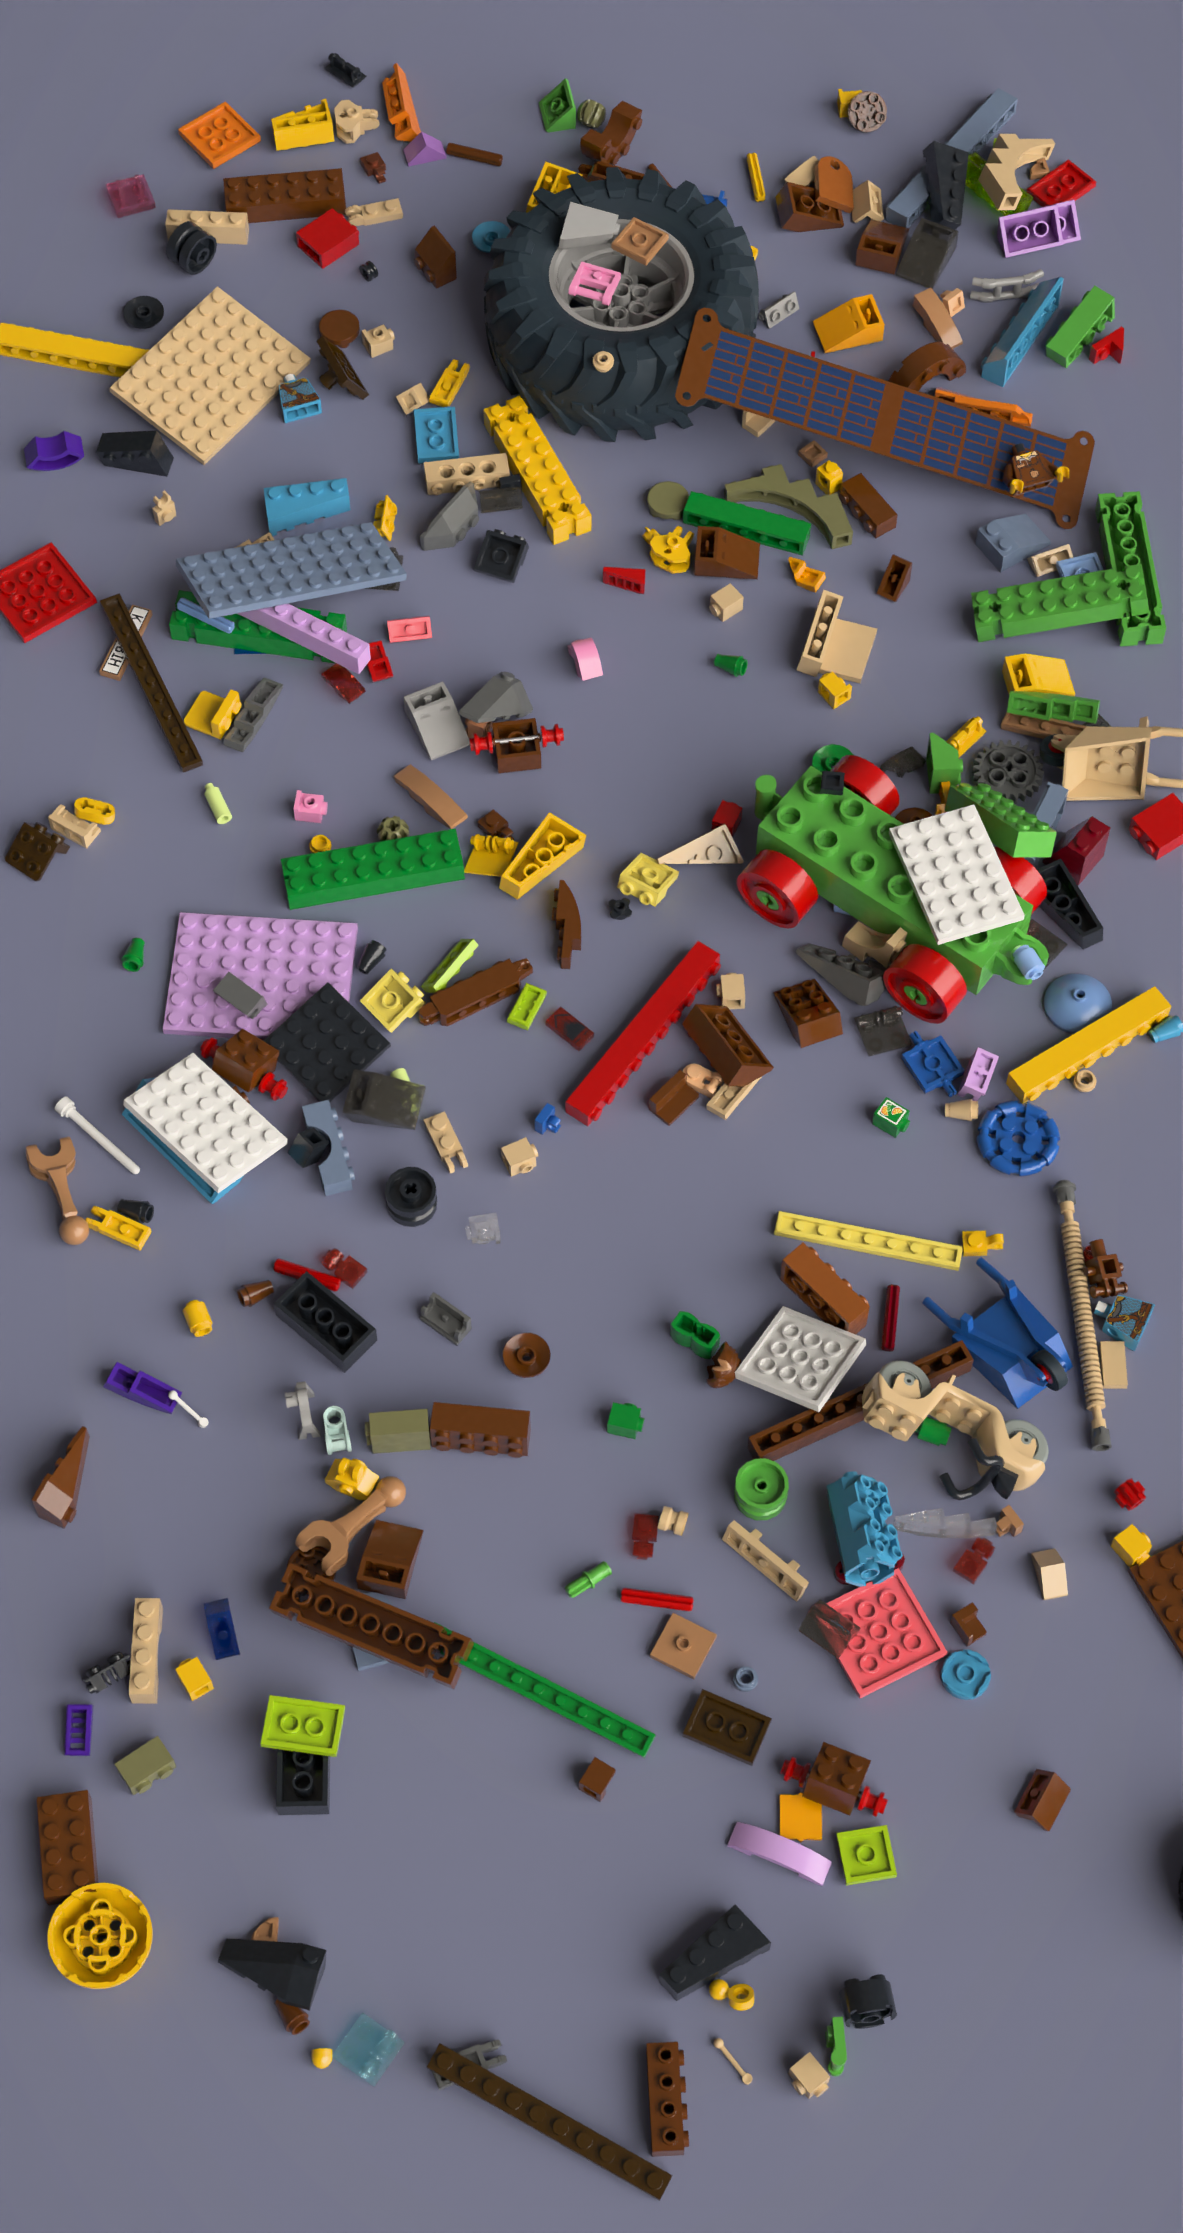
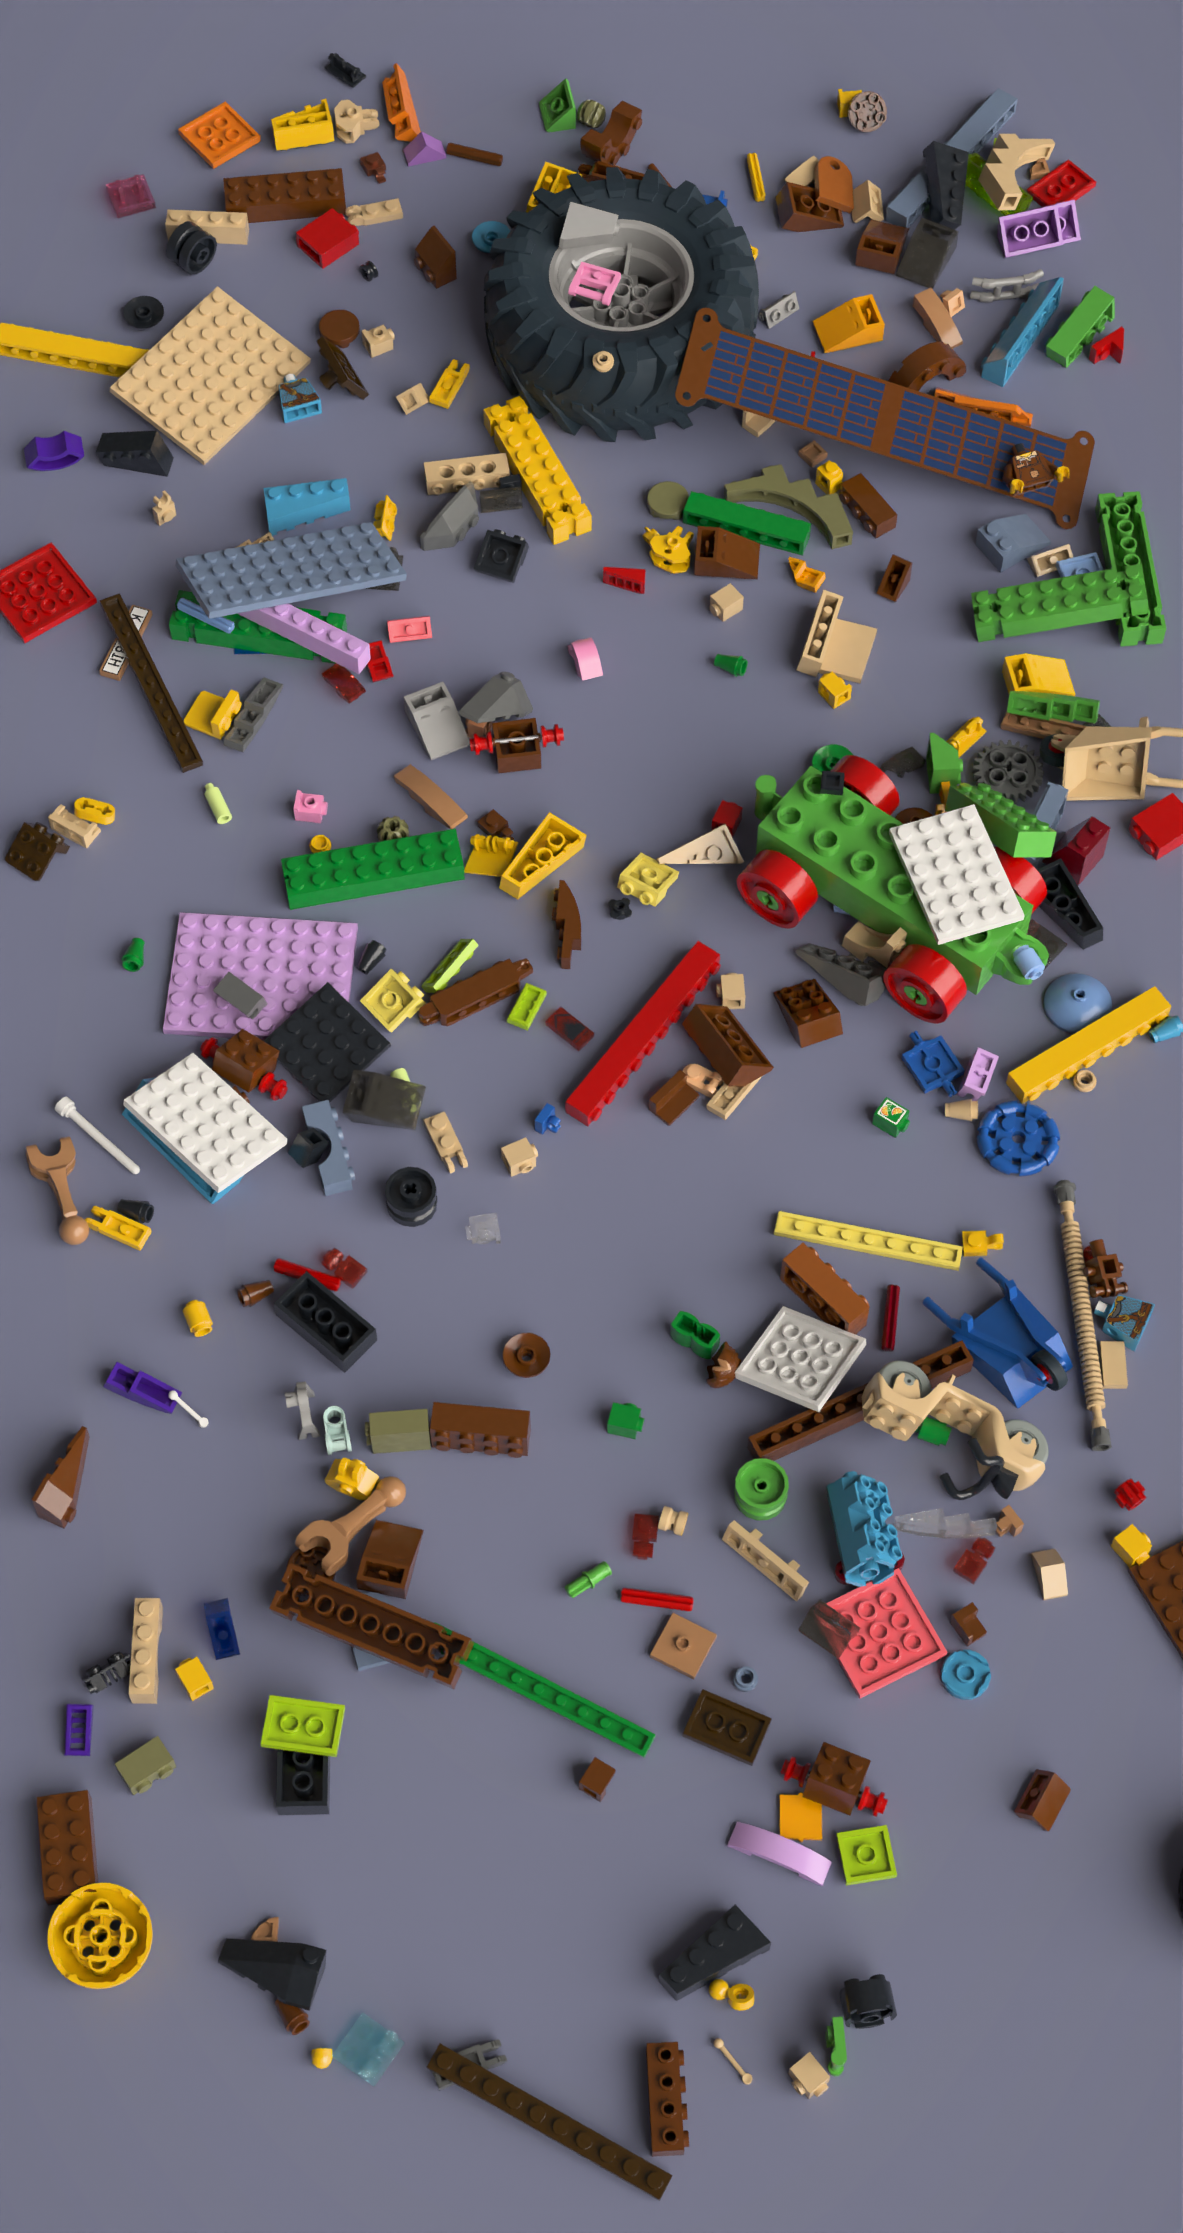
(436, 434): dark azure plate -> none
(446, 1319): dark grey hinge -> none
(639, 241): medium nougat plate -> none
(883, 1030): clear smoke hinge -> none

